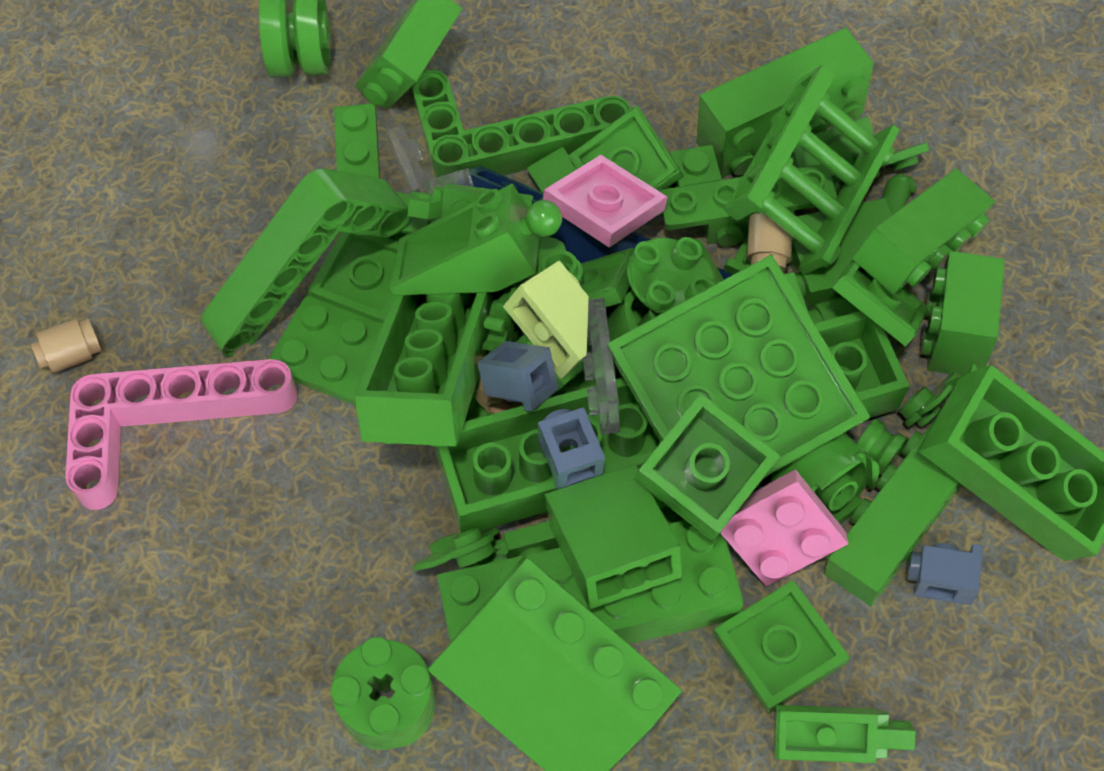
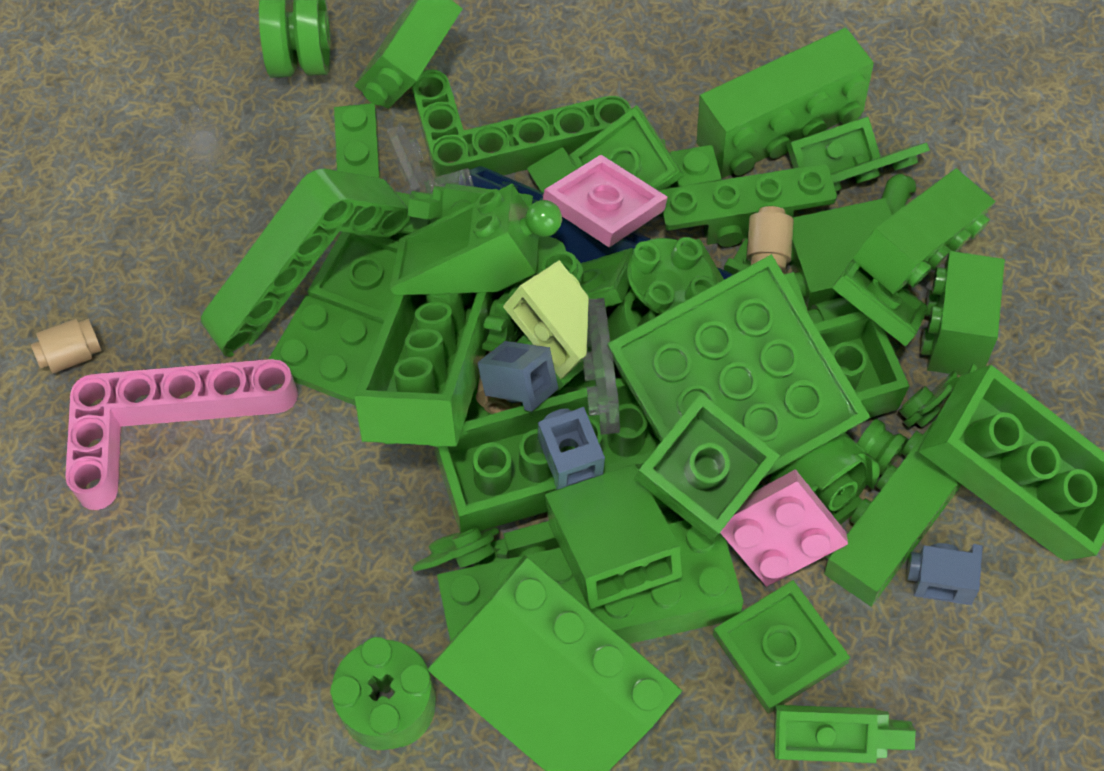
(774, 162): bright green fence -> none

